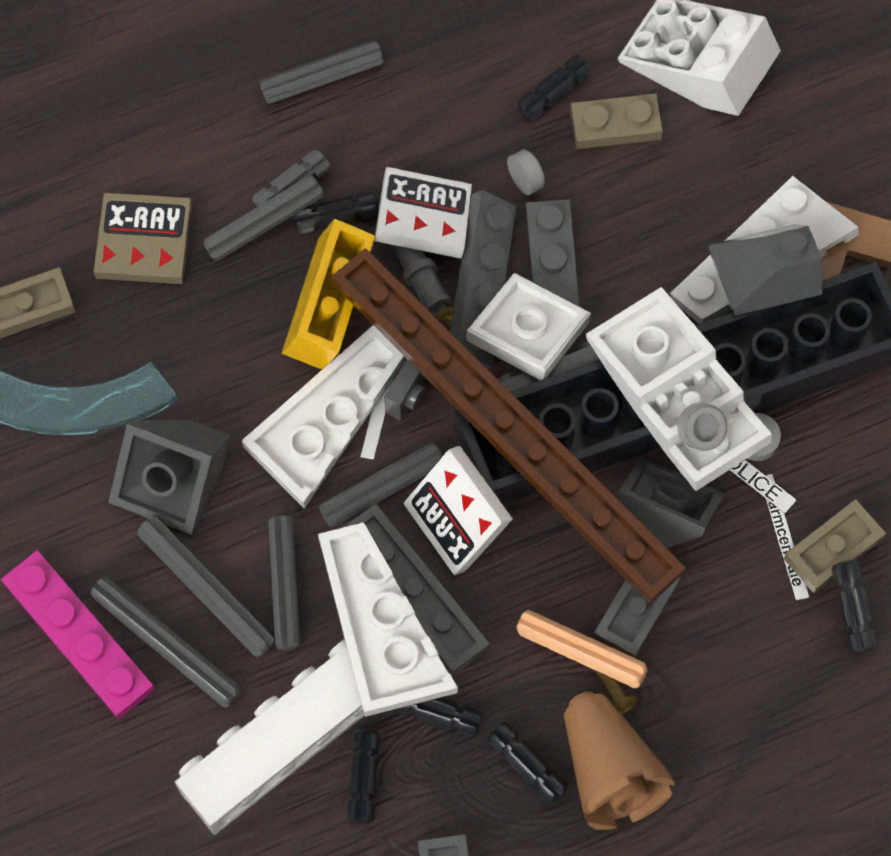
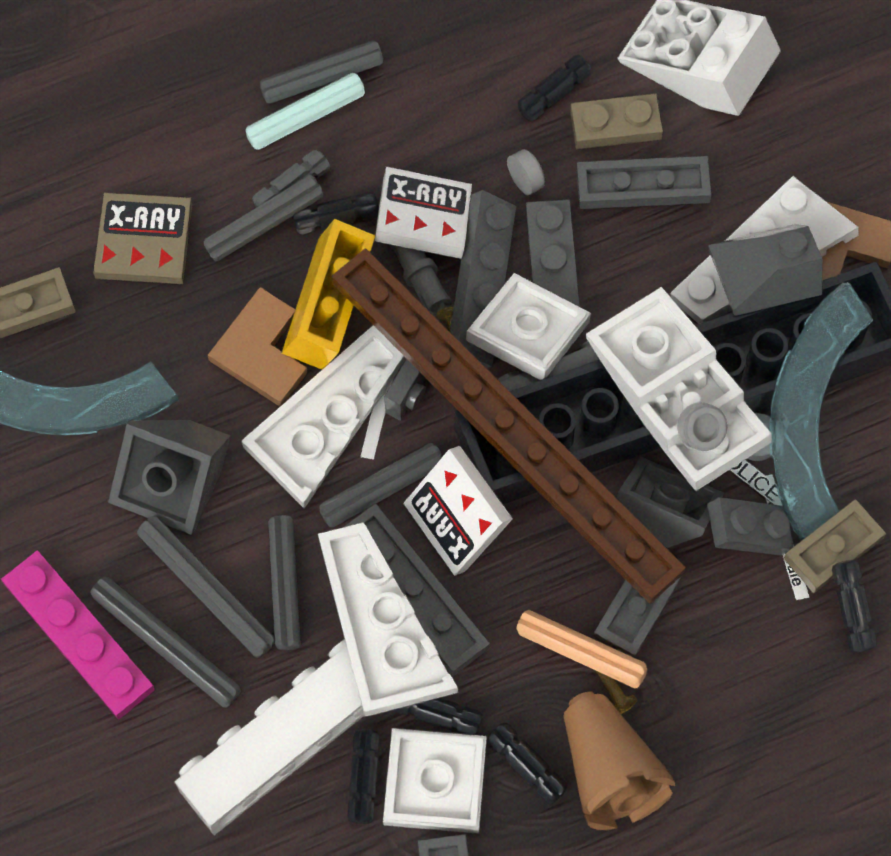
(250, 353): none -> medium nougat tile
(305, 111): none -> light aqua axle
(435, 780): none -> white tile
(643, 182): none -> dark grey plate
(750, 526): none -> dark grey plate
(798, 407): none -> clear light blue tile

